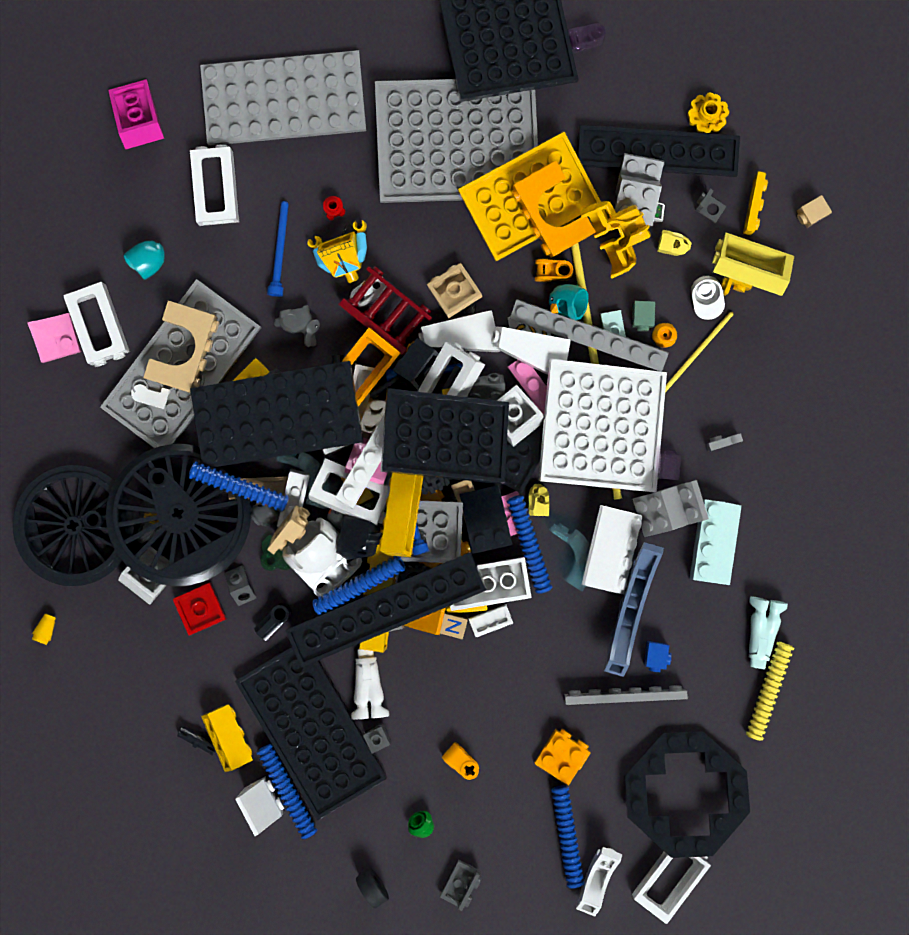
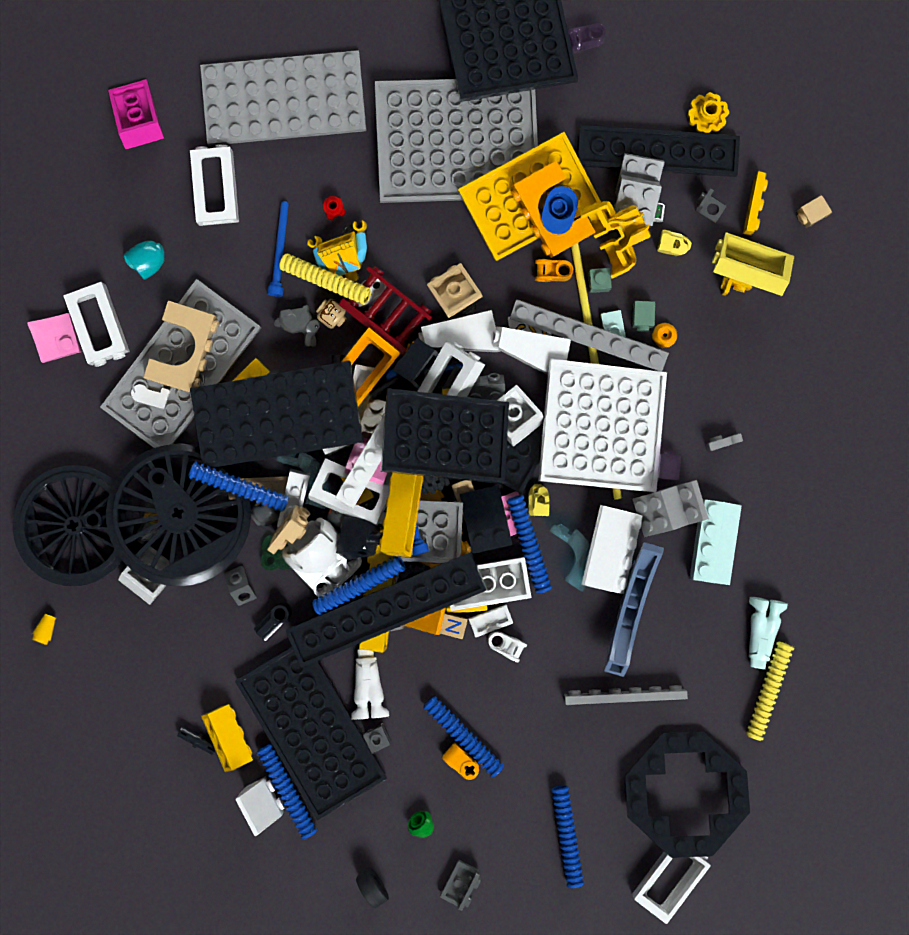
(199, 609): red plate -> none
(325, 278): none -> light yellow piece
(331, 313): none -> tan head
(464, 737): none -> blue piece
(507, 646): none -> white piece
(530, 382): bright pink plate -> none
(559, 210): none -> blue piece
(562, 756): light orange plate -> none
(569, 301): teal piece -> none
(596, 880): white arch -> none
(599, 280): none -> sand green brick
(657, 656): blue brick -> none
(698, 351): light yellow axle -> none
(707, 297): white cap -> none

